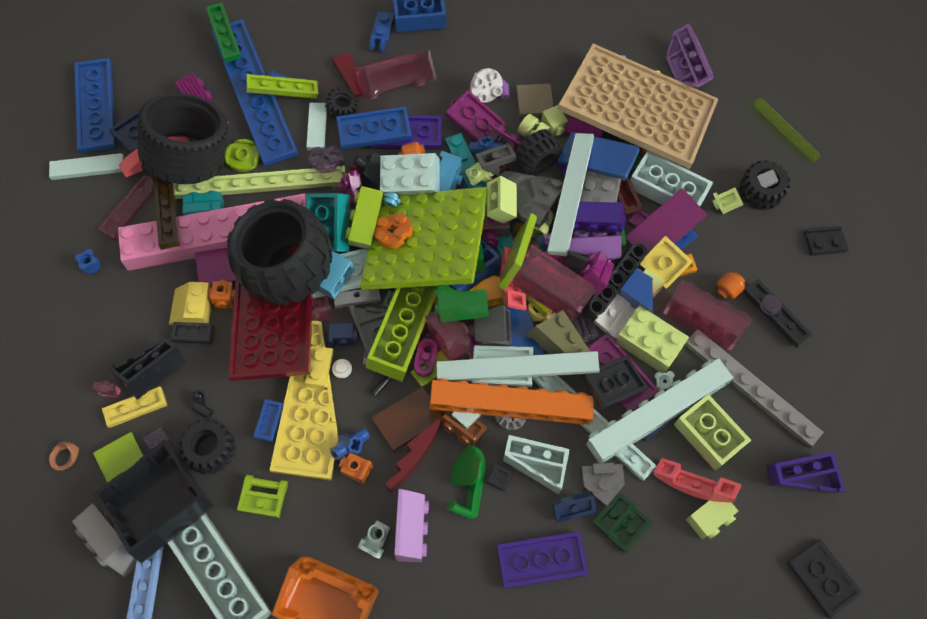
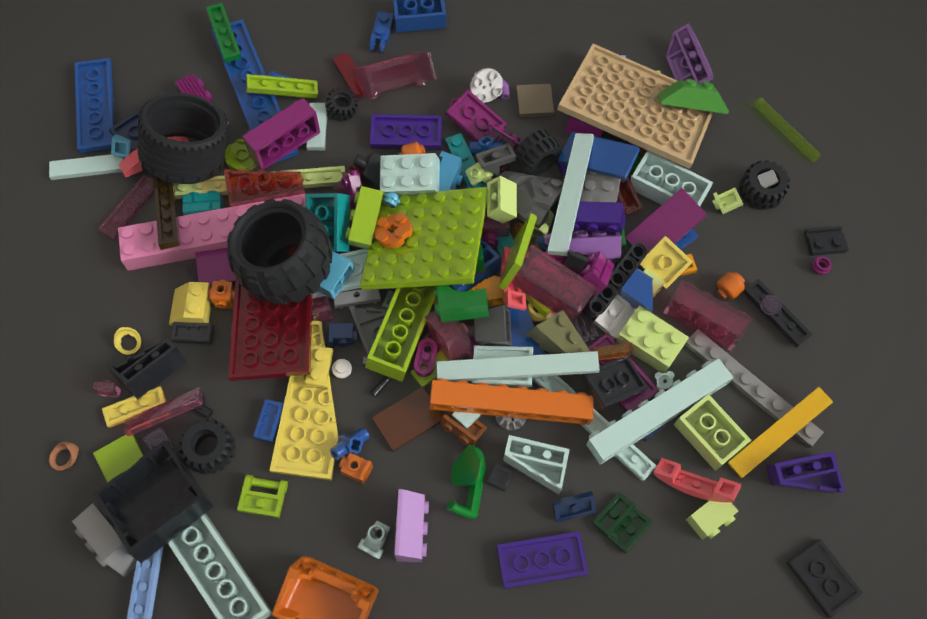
(88, 262): blue brick -> none
(120, 146): none -> medium azure slope
(121, 332): none -> light yellow piece
(163, 411): none -> clear pink tile
(252, 186): none -> clear red wedge
(282, 134): none -> magenta brick
(326, 159): plate -> none
(373, 128): blue tile -> none
(418, 449): dark red slope -> none
(530, 125): yellowish green wheel -> none
(555, 119): yellowish green brick -> none
(603, 480): flat silver plate -> none
(613, 351): none -> clear orange tile
(637, 218): magenta tile -> none
(693, 96): none -> bright green wedge
(779, 432): none -> yellow tile
(825, 262): none -> magenta plate

